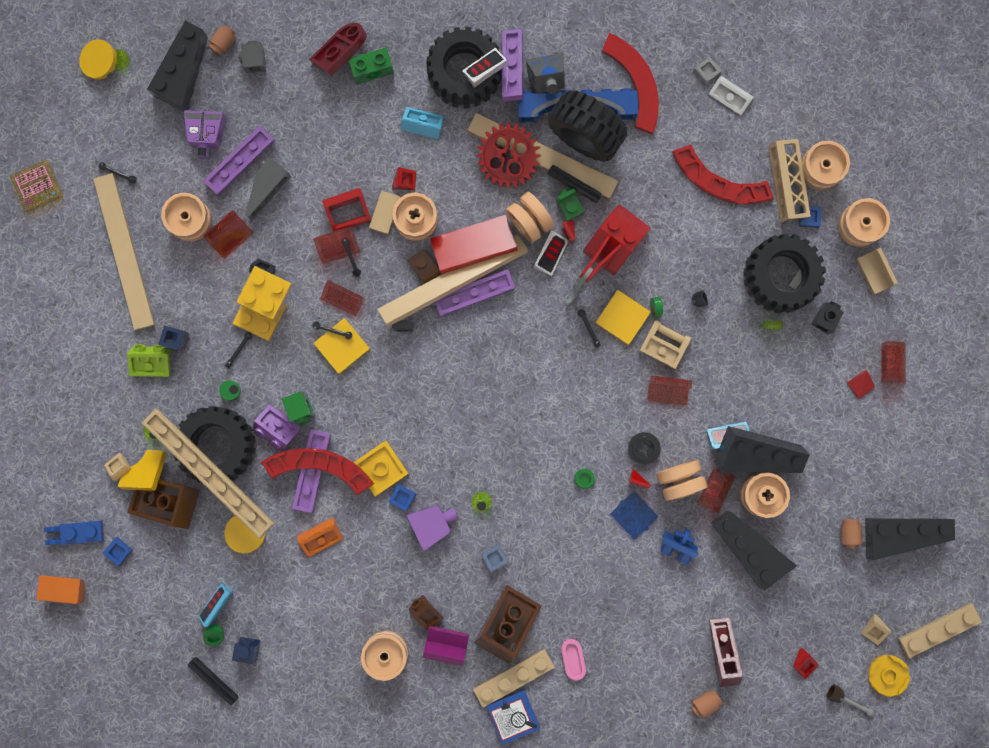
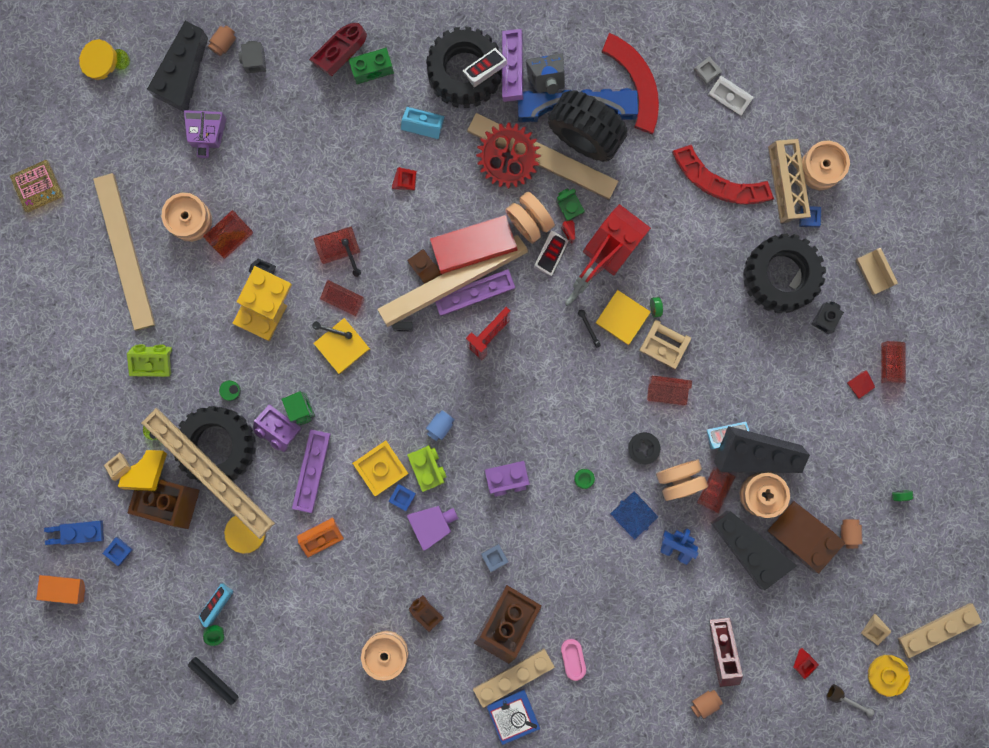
(102, 166): black hinge -> none
(173, 338): dark blue brick -> none
(239, 160): medium lavender plate -> none
(246, 650): dark blue brick -> none
(248, 335): black hinge -> none
(266, 184): dark grey slope -> none
(322, 460): red tile -> none
(343, 200): red tile -> none
(383, 216): tan tile -> none
(415, 205): light nougat wheel -> none
(426, 468): none -> lime bracket
(440, 426): none -> medium blue brick
(446, 645): magenta panel -> none
(479, 344): none -> red fence
(481, 501): clear neon green tile -> none
(507, 477): none -> medium lavender bracket
(572, 182): black axle -> none
(636, 479): red slope -> none
(700, 298): black hinge -> none
(771, 325): clear neon green tile -> none
(806, 537): none -> reddish brown slope
(863, 222): light nougat wheel -> none
(900, 535): black wedge -> none
(904, 495): none -> green tile

